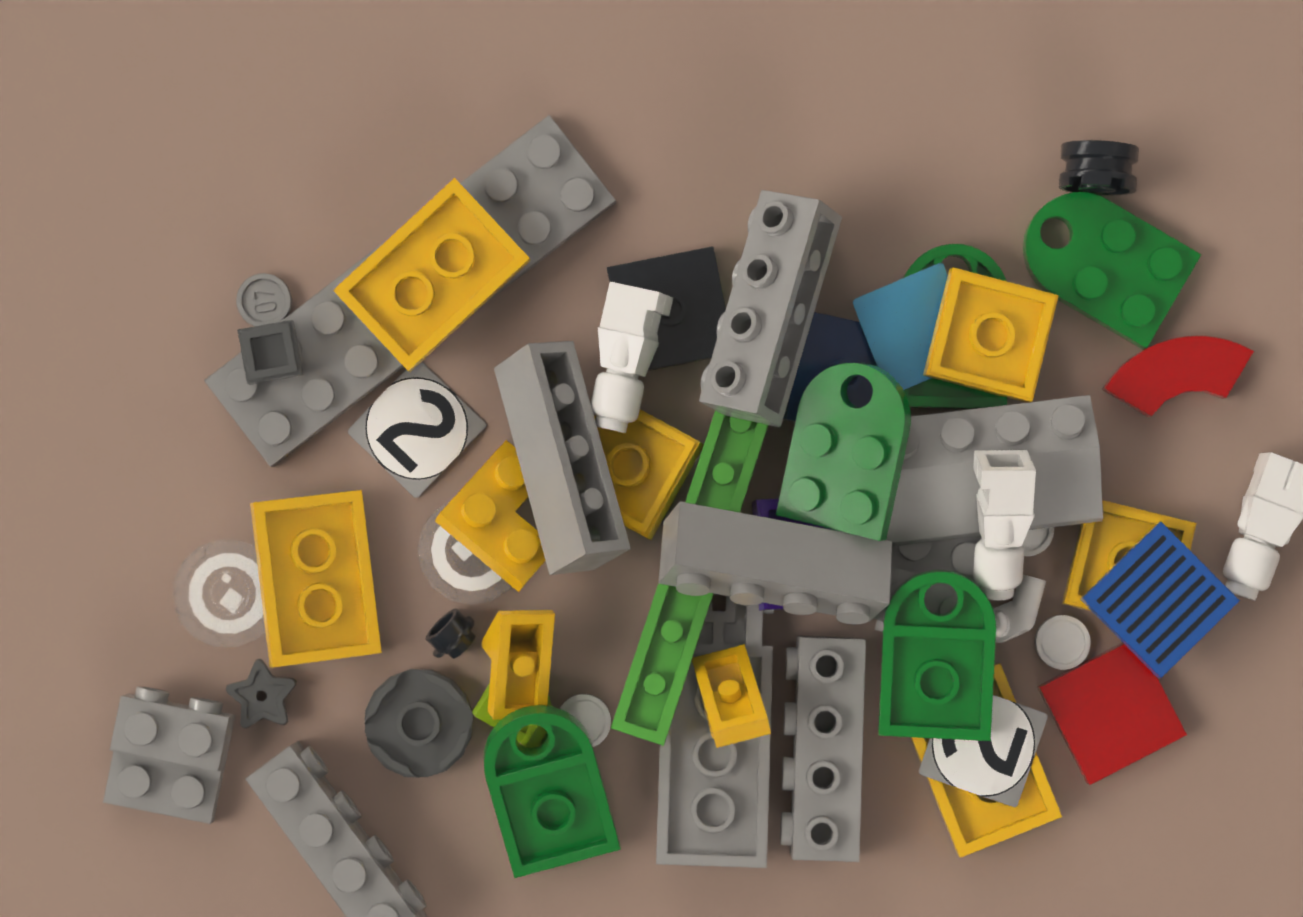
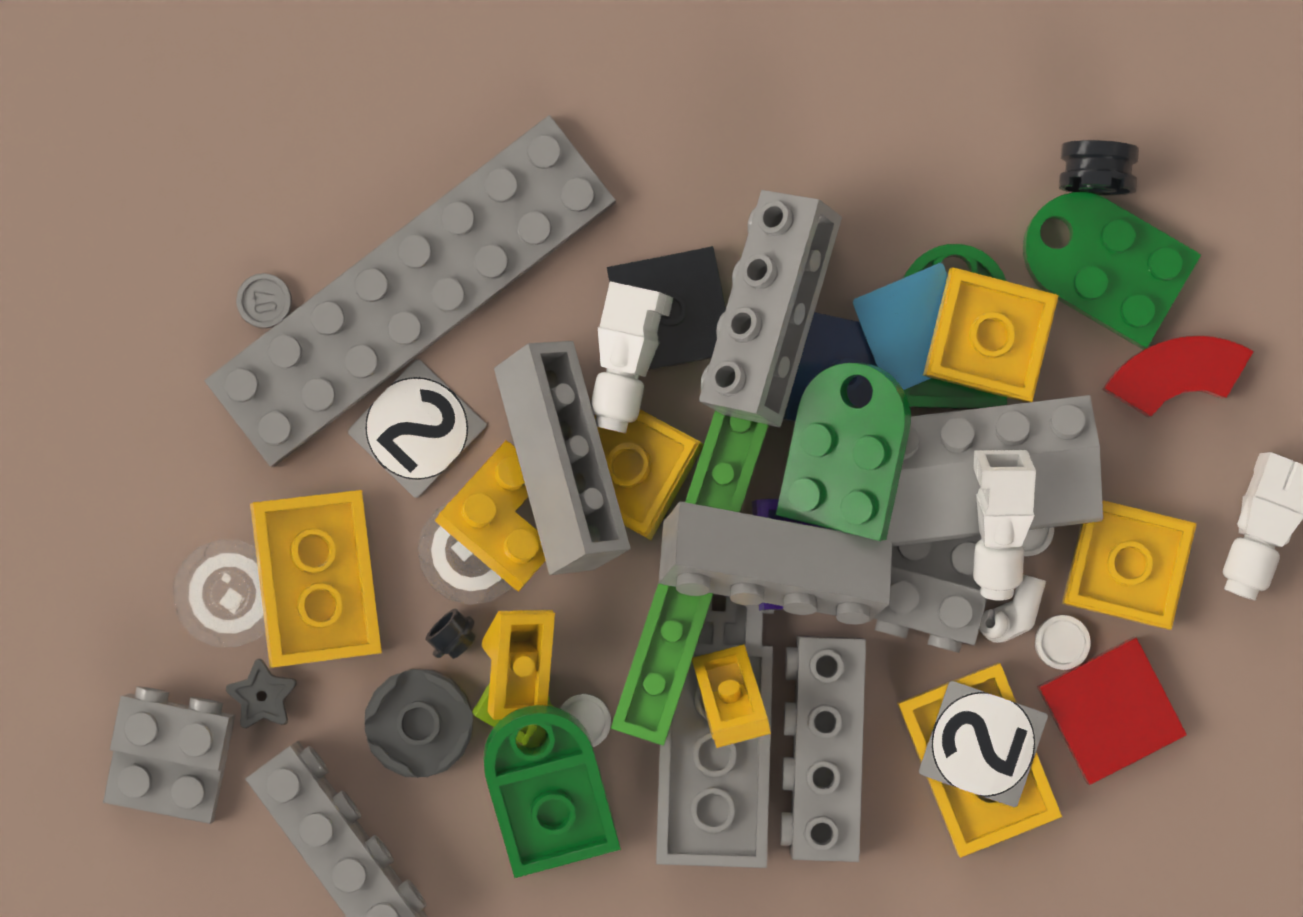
(270, 352): dark grey tile -> none
(432, 275): yellow plate -> none
(937, 665): green plate -> none
(1159, 600): blue tile -> none

